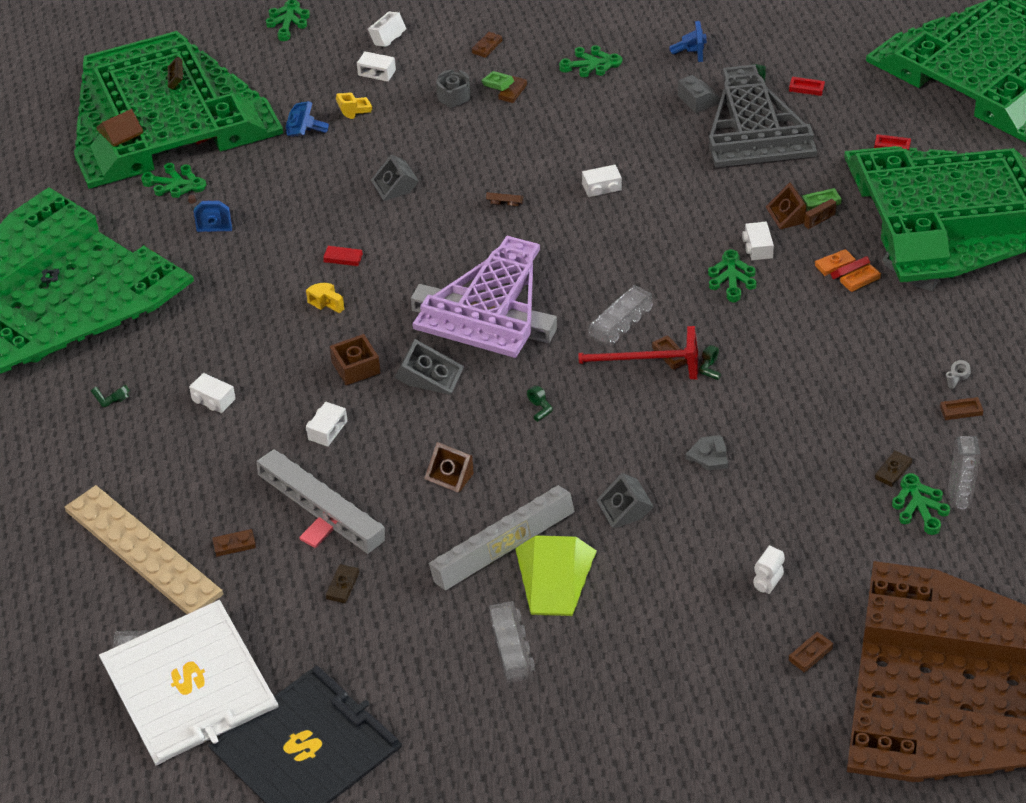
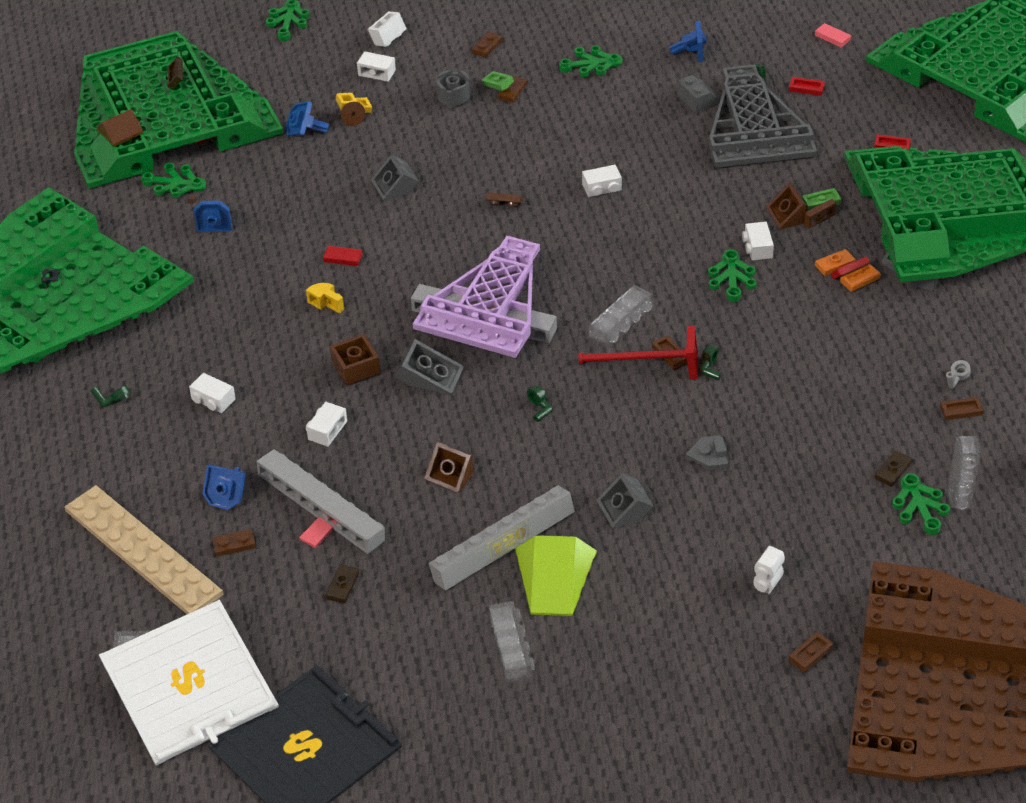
(223, 486): none -> blue piece
(353, 113): none -> reddish brown piece
(833, 35): none -> coral tile

